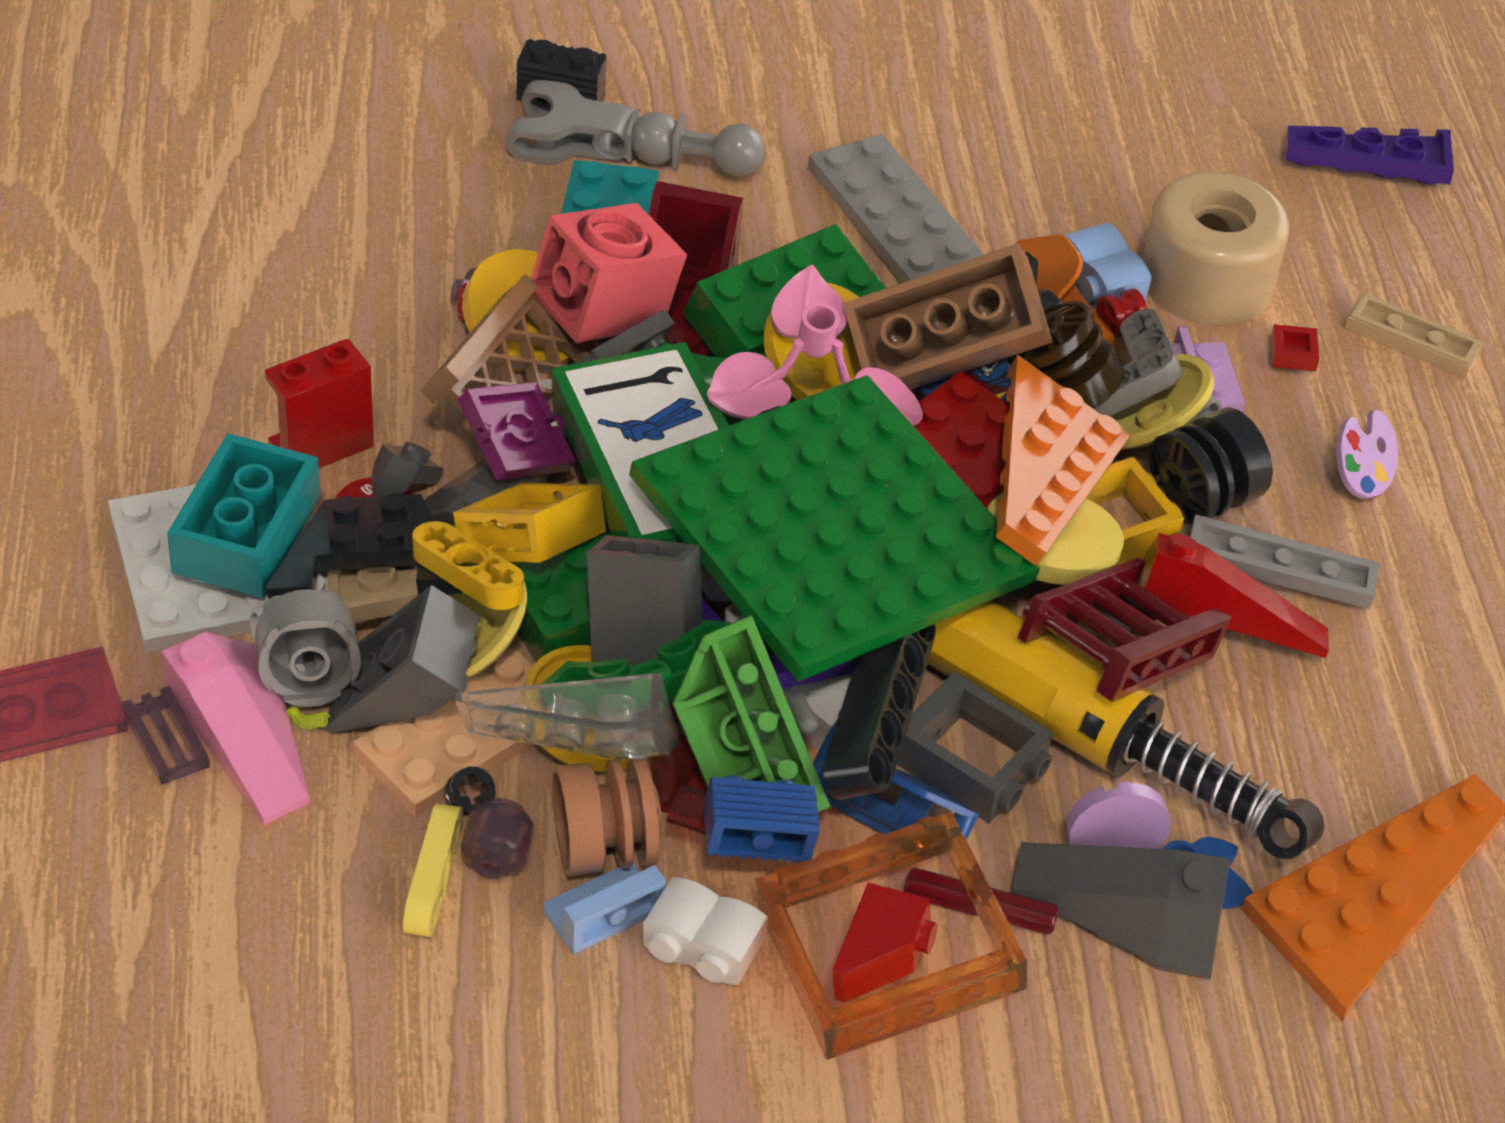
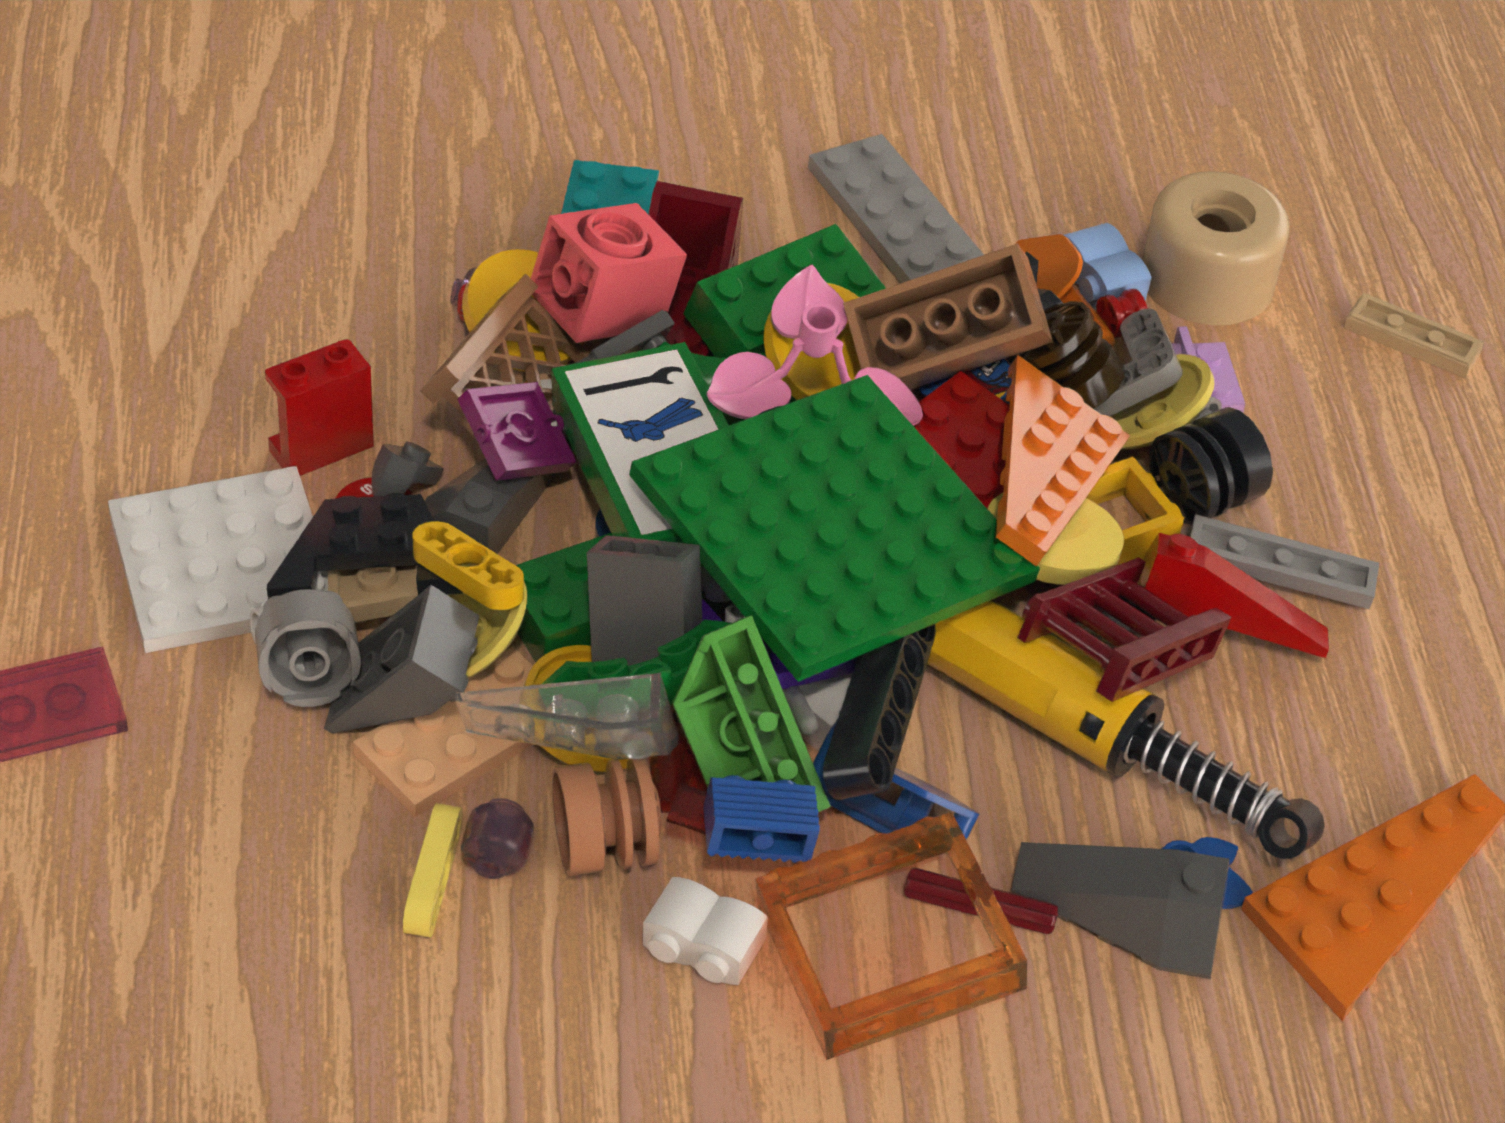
(152, 707): tile -> none
(238, 720): bright pink wedge -> none
(244, 515): teal brick -> none
(304, 722): neon yellow leg -> none
(476, 777): black bush -> none
(532, 521): yellow window -> none
(556, 63): black brick -> none
(604, 905): light blue panel -> none
(612, 132): light grey piece -> none
(882, 941): red slope -> none
(946, 771): dark grey window -> none
(1120, 818): lavender tile -> none
(1294, 347): red plate -> none
(1359, 462): lavender piece -> none
(1388, 156): dark purple wing -> none

